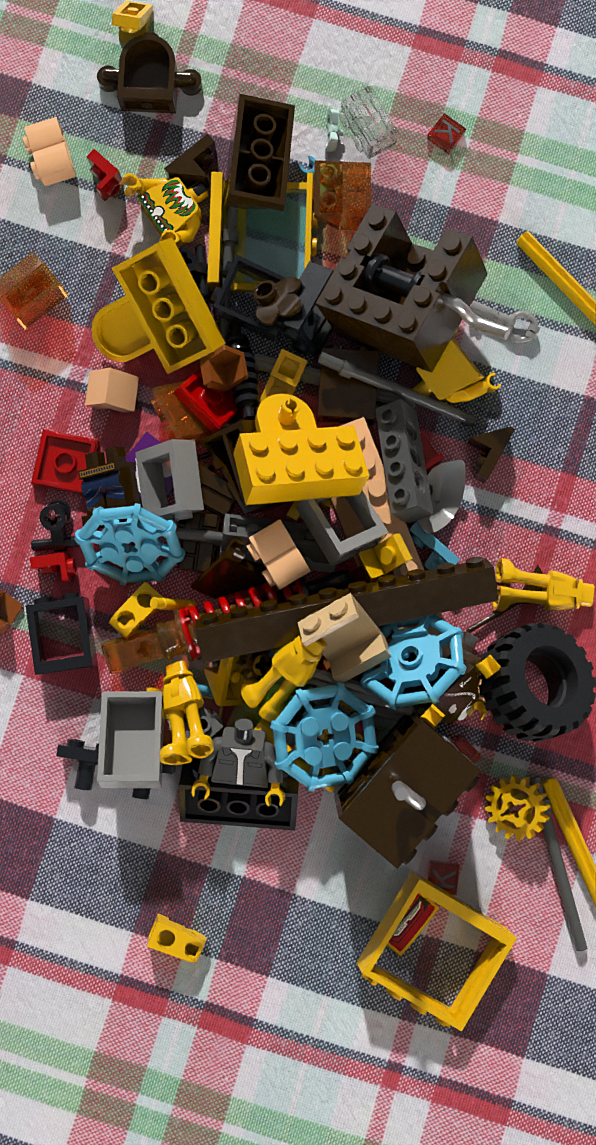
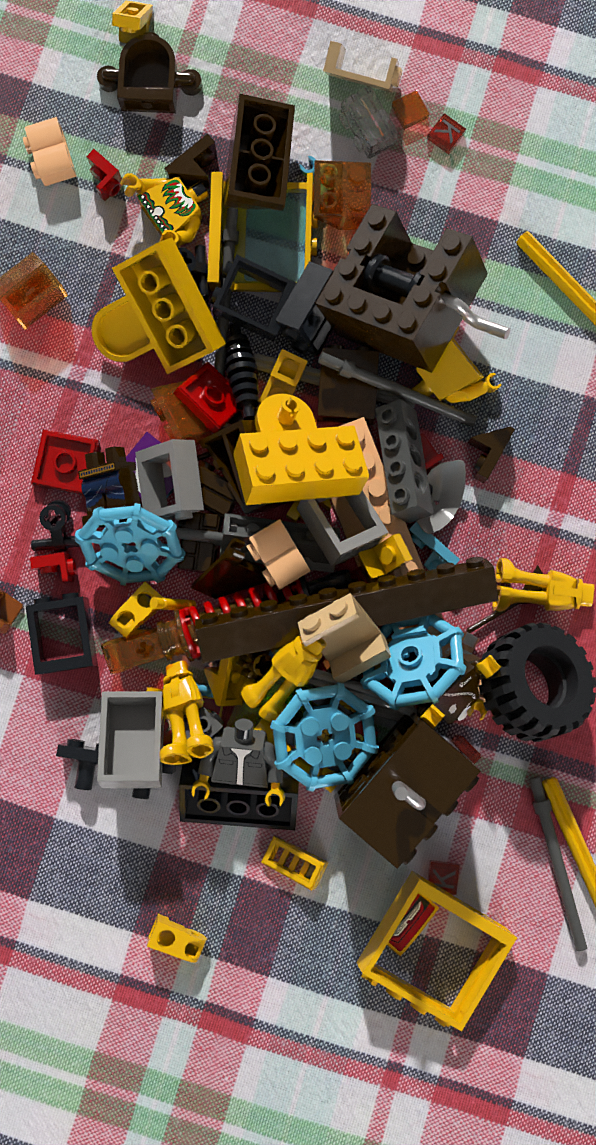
(111, 390): light nougat piece -> none
(223, 368): dark orange panel -> none
(277, 299): dark brown plate -> none
(299, 853): none -> yellow slope
(332, 121): light aqua piece -> none
(334, 64): none -> tan panel
(410, 109): none -> clear orange tile
(508, 321): light grey piece -> none
(511, 796): yellow gear -> none

